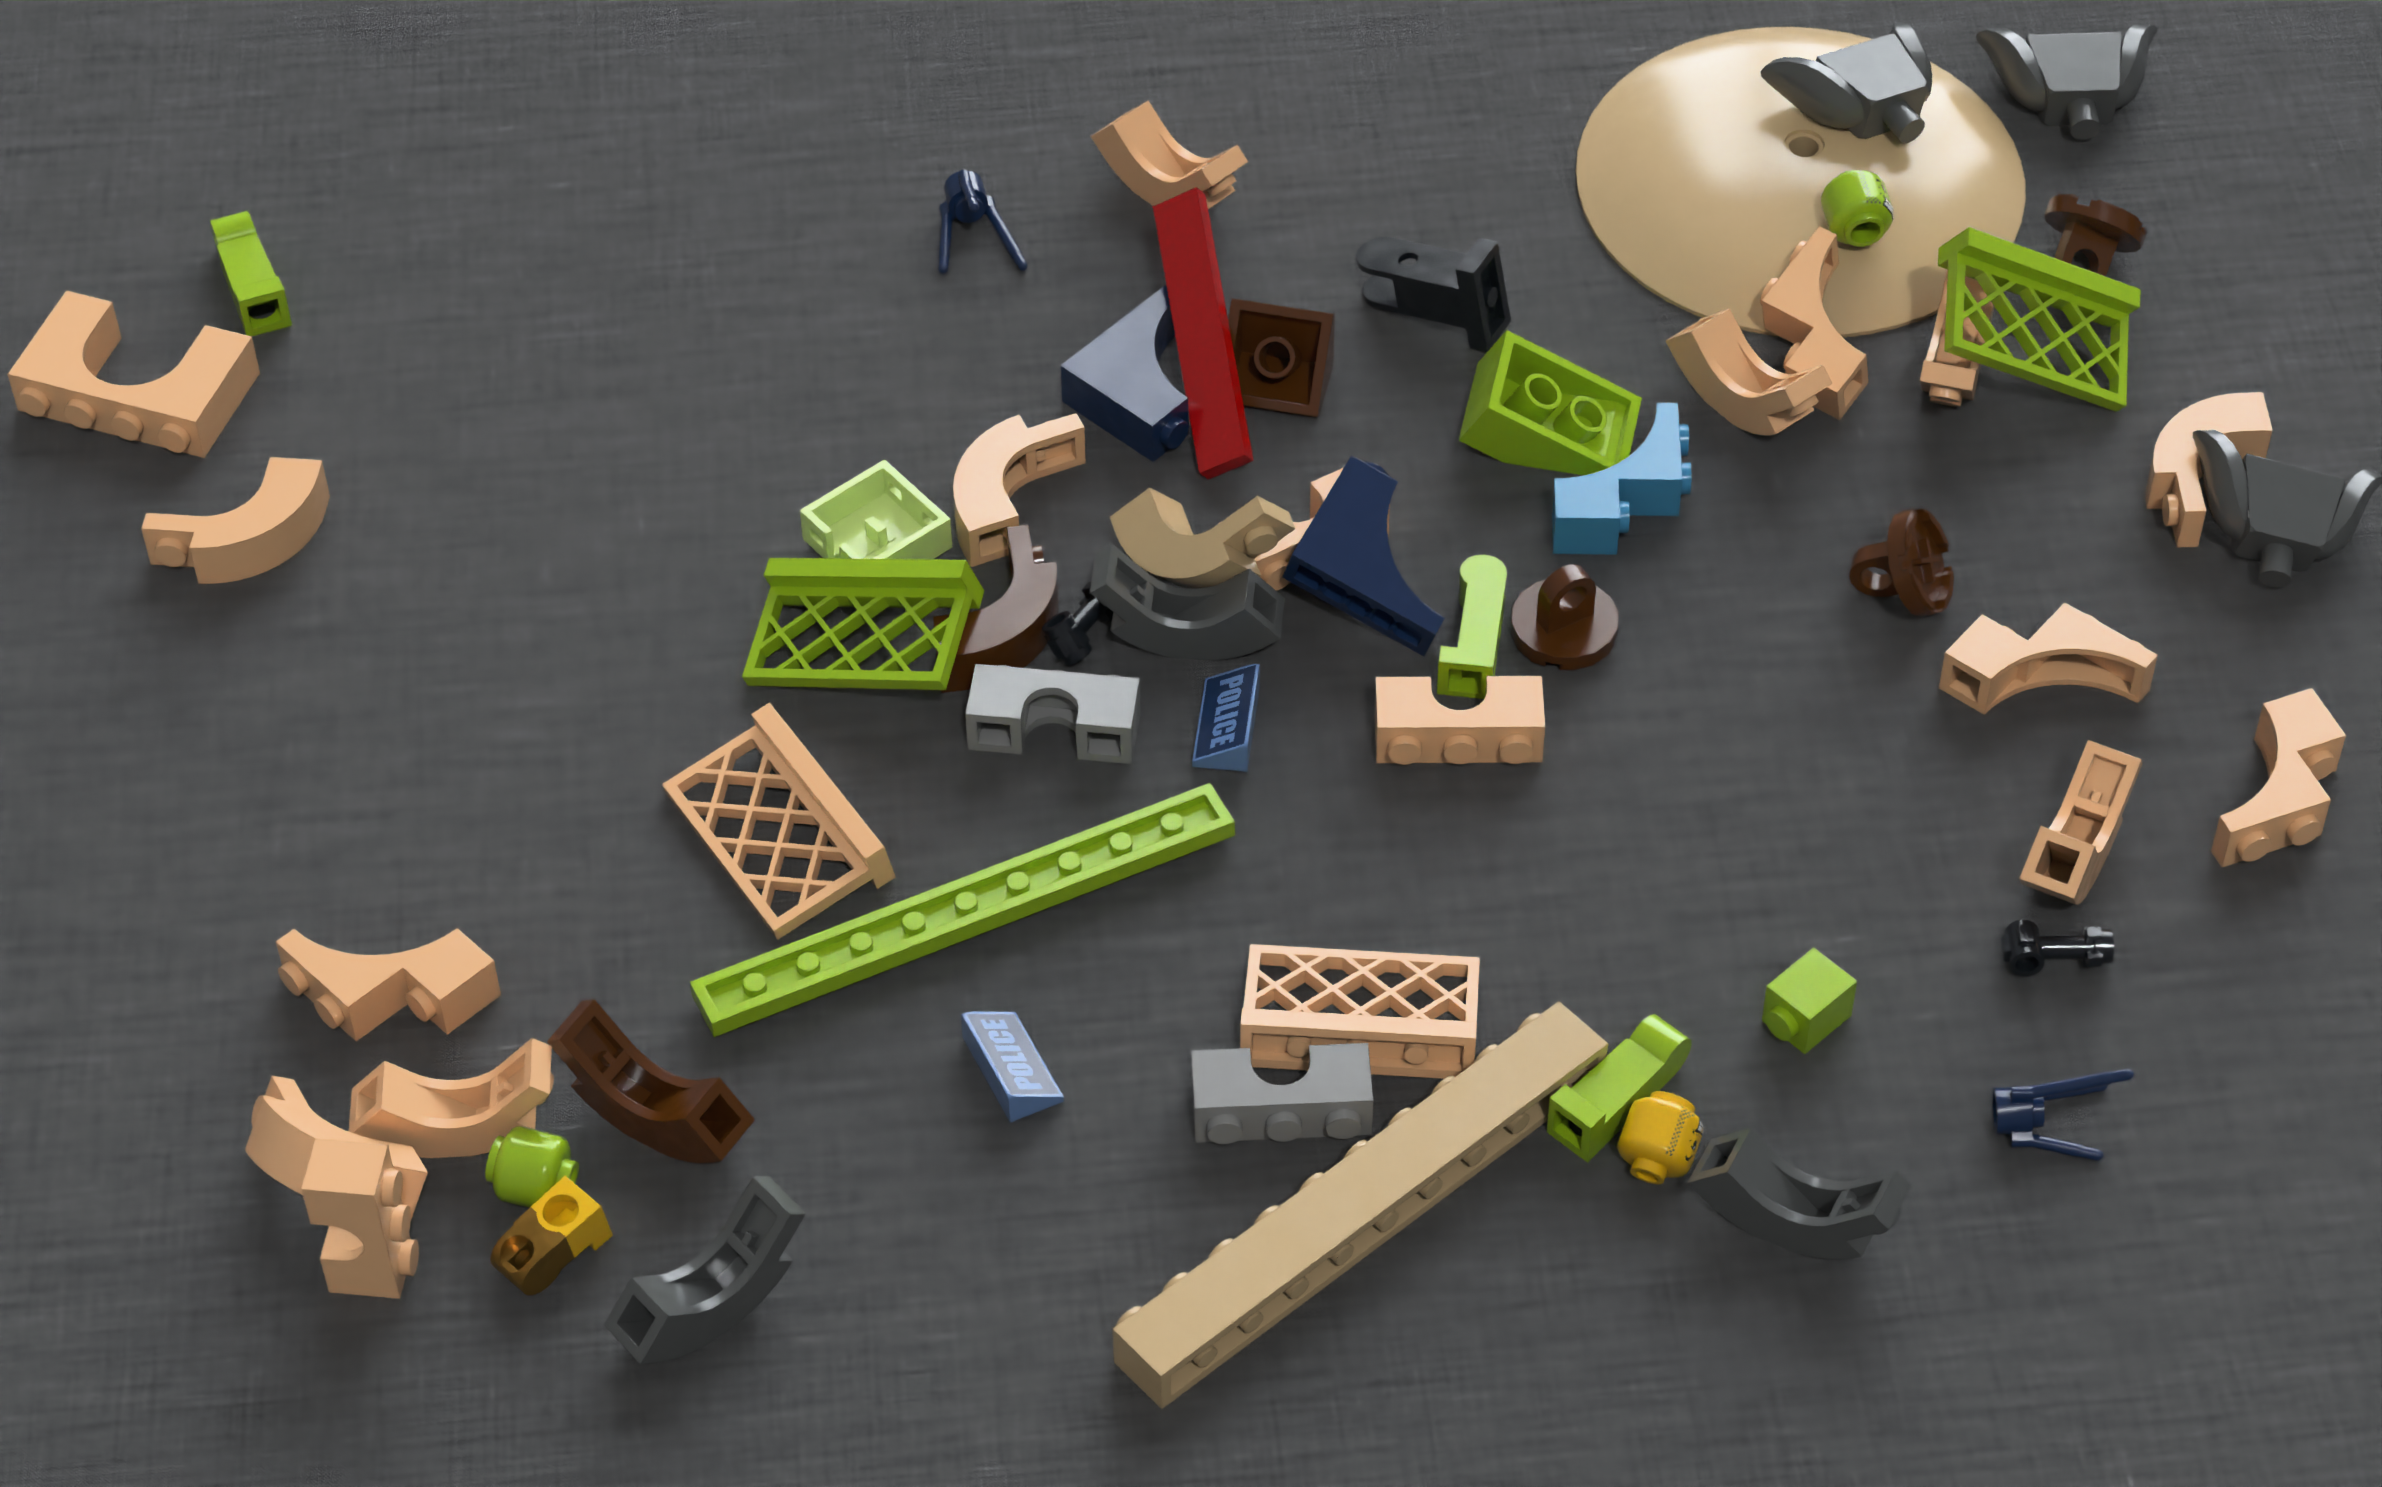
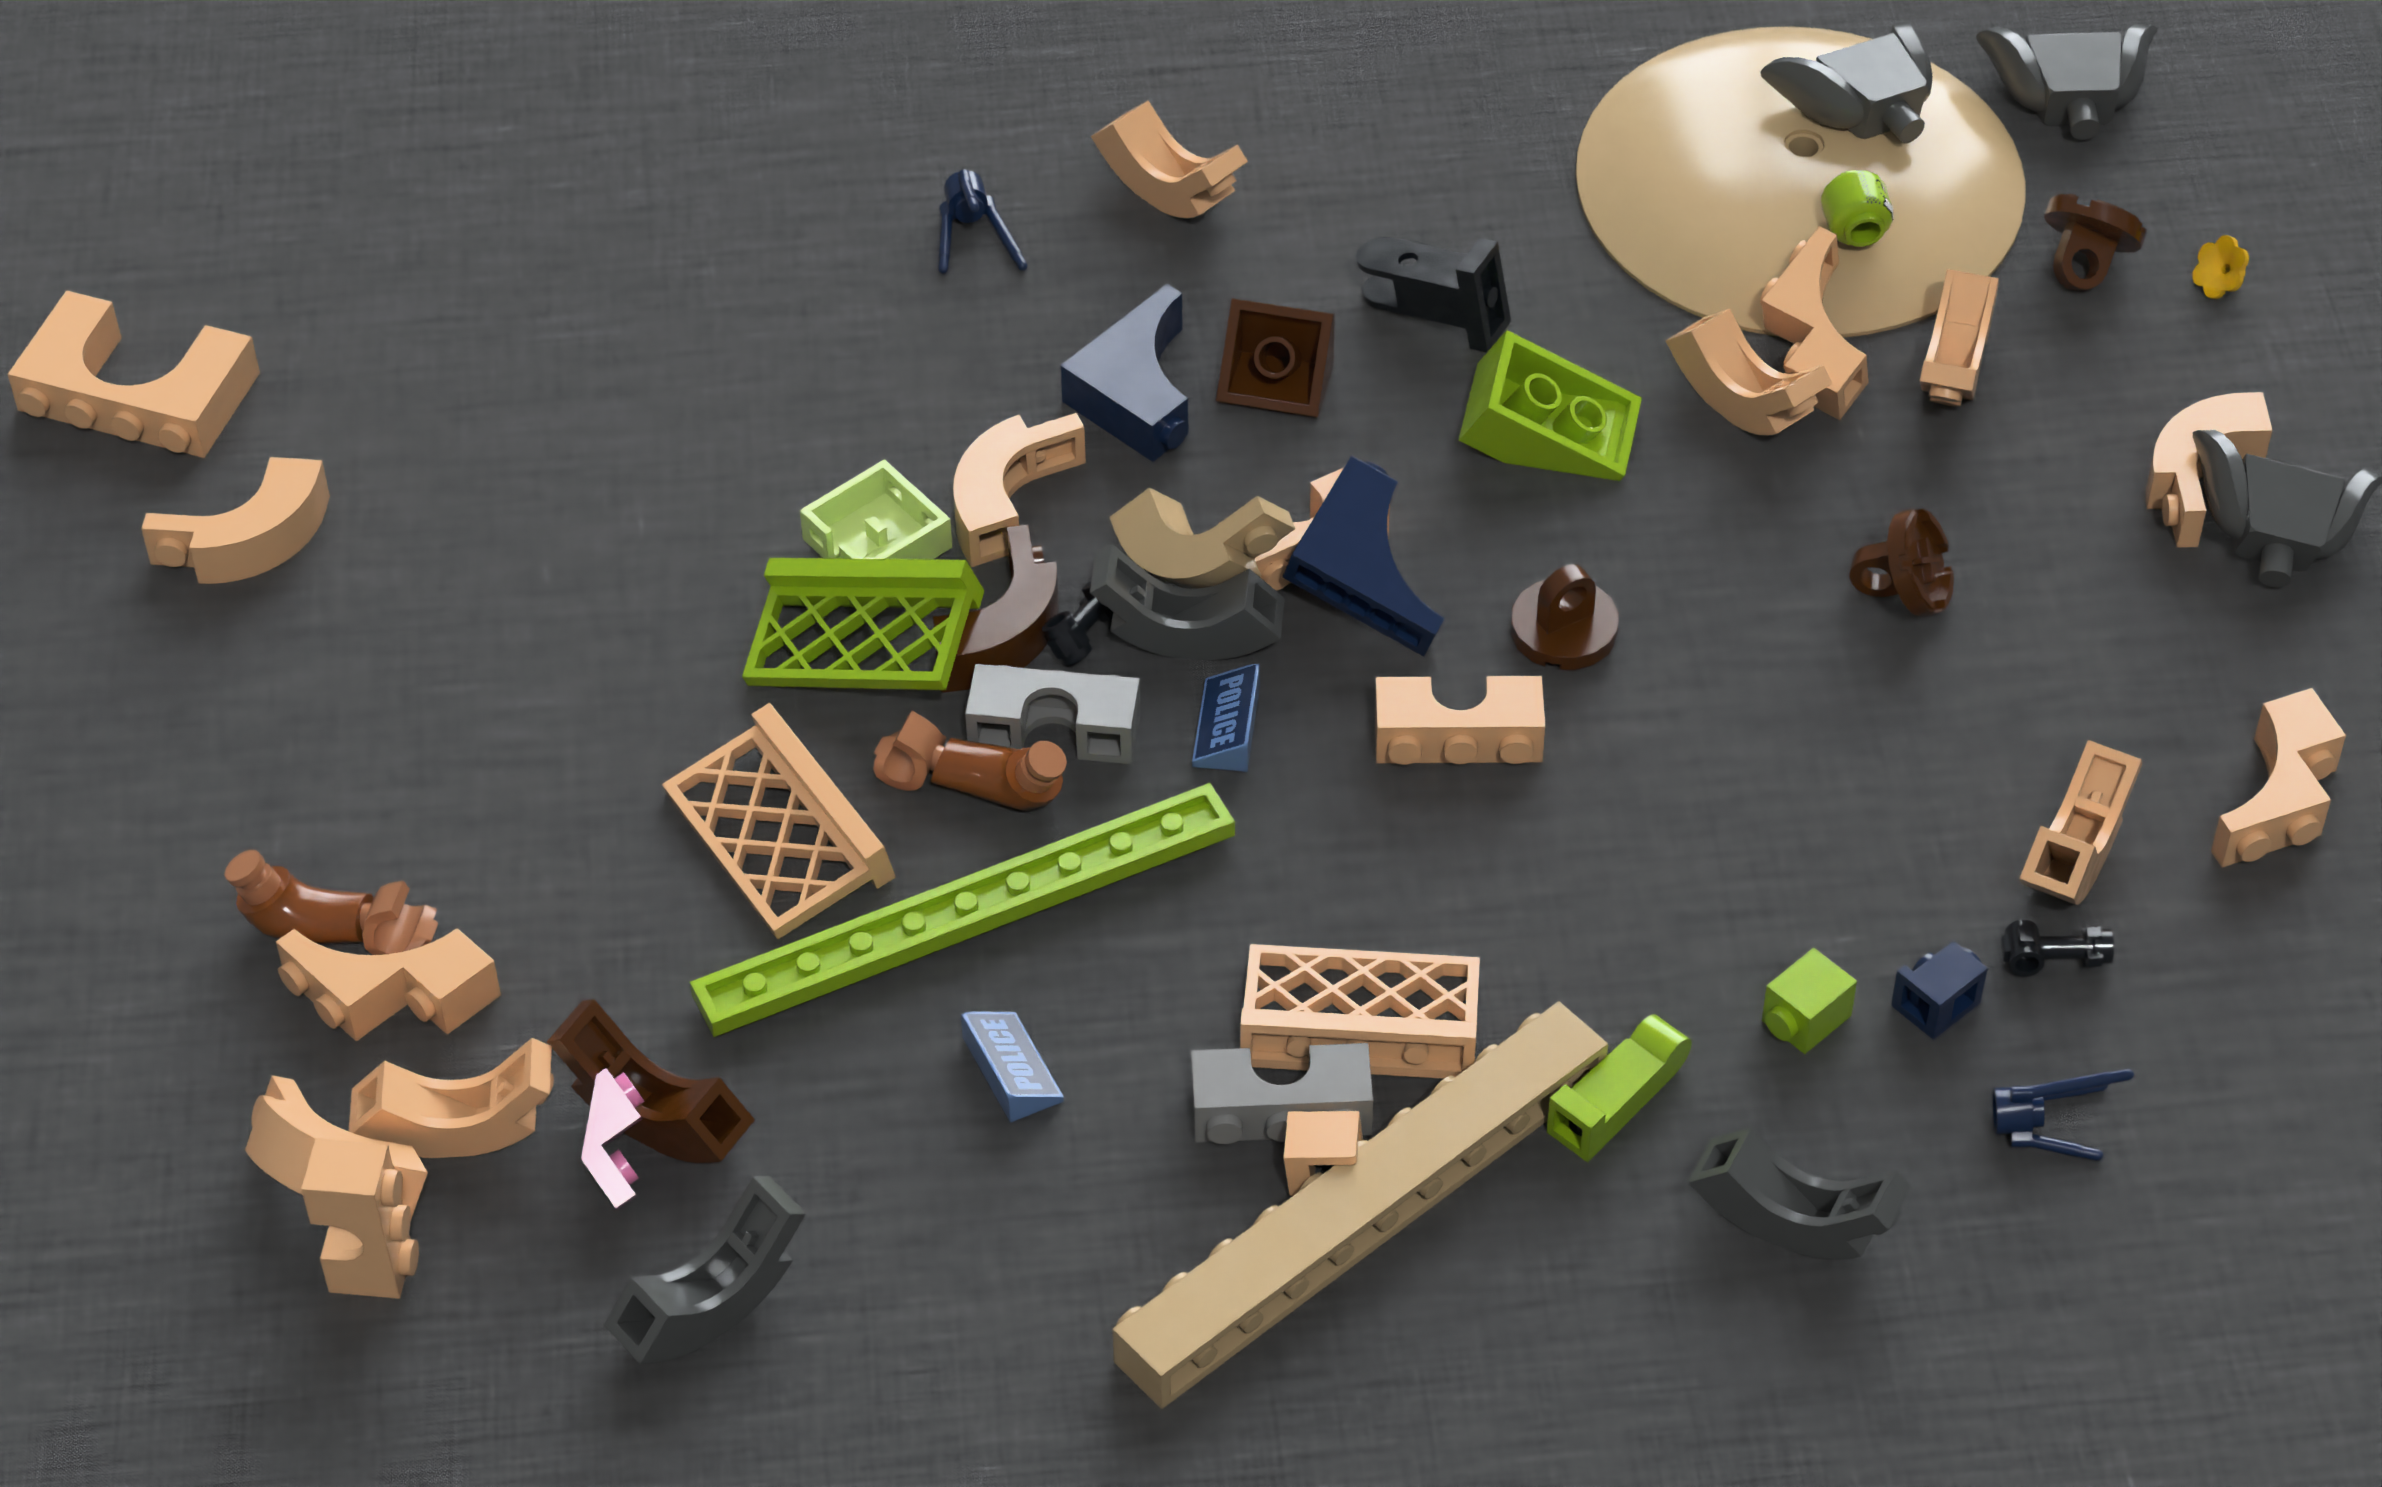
(249, 273): lime leg -> none
(279, 903): none -> piece
(528, 1165): lime head -> none
(550, 1237): leg -> none
(610, 1116): none -> slope
(989, 771): none -> piece
(1202, 334): red tile -> none
(1319, 1140): none -> light nougat panel
(1482, 597): lime leg -> none
(1598, 506): arch -> none
(1660, 1137): yellow head -> none
(1939, 989): none -> dark blue brick
(2040, 283): lime fence -> none
(2068, 649): light nougat arch -> none
(2220, 267): none -> yellow plant

